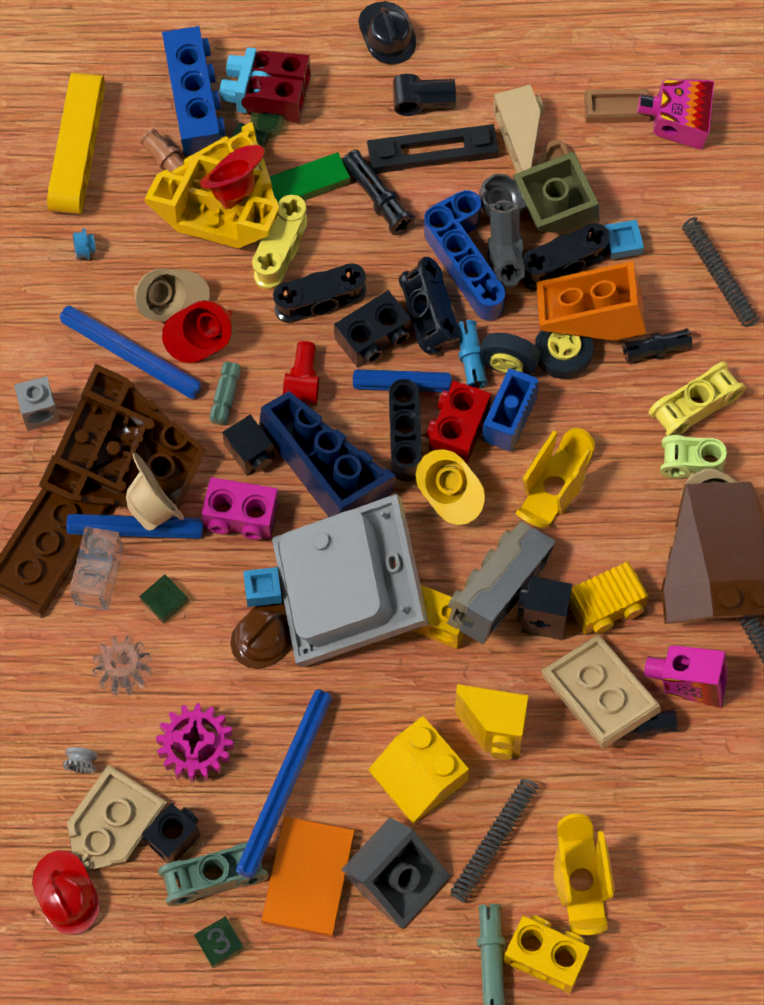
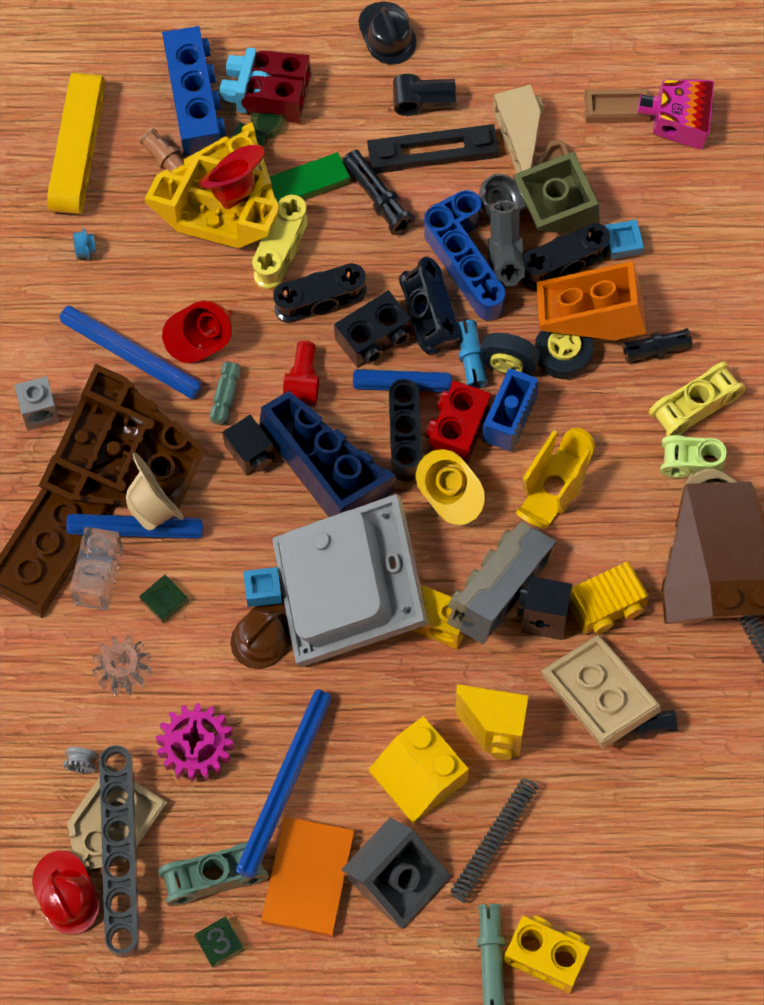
(116, 850): none -> dark grey beam
(169, 291): tan piece -> none
(172, 849): black brick -> none
(243, 500): dark pink brick -> none
(577, 852): yellow piece -> none
(691, 674): dark pink torso -> none
(745, 314): dark grey piece -> none

